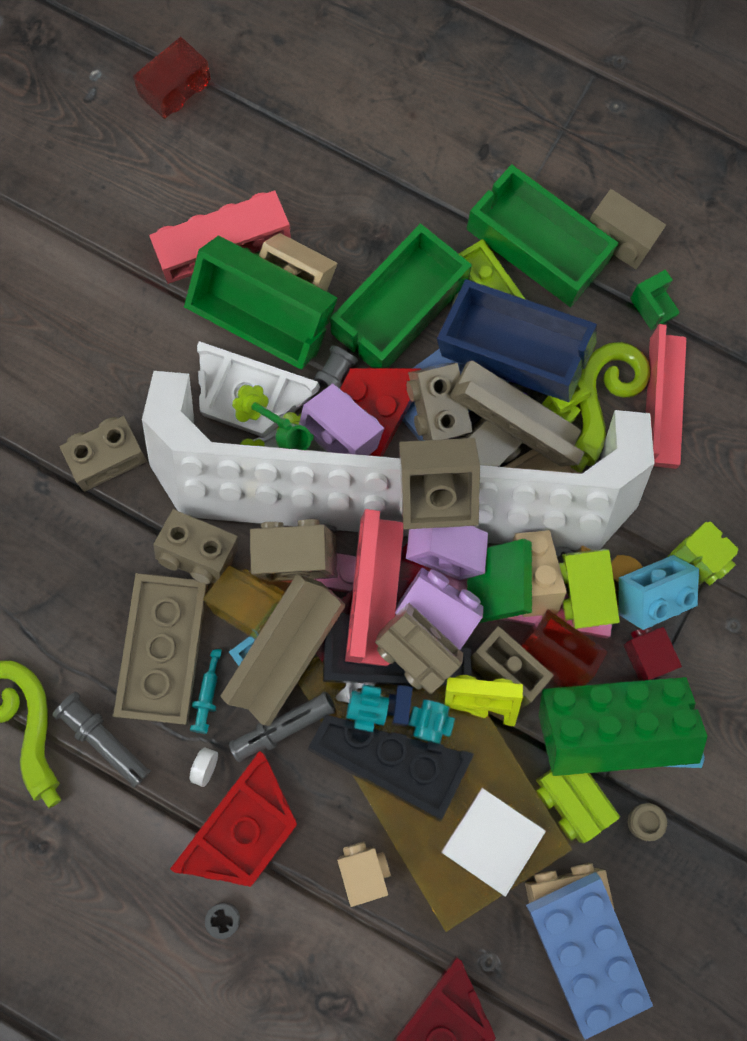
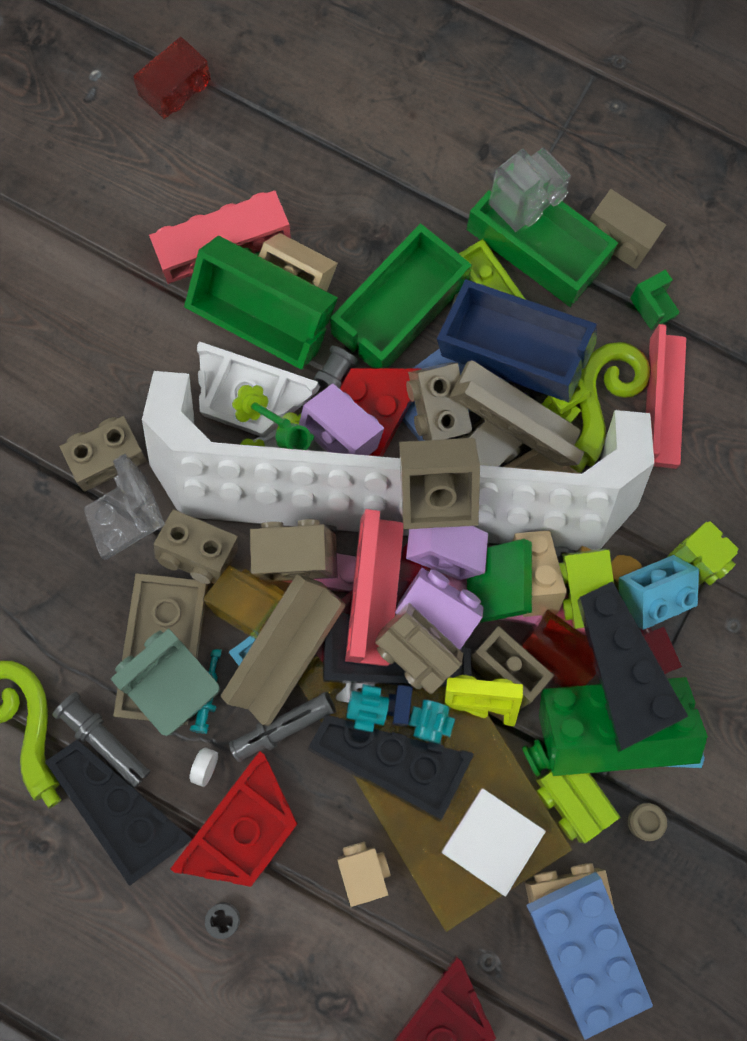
(121, 819): none -> black wing
(125, 512): none -> clear bracket
(166, 682): none -> sand green bracket
(527, 187): none -> clear brick
(537, 757): none -> green bush
(633, 682): none -> black wing

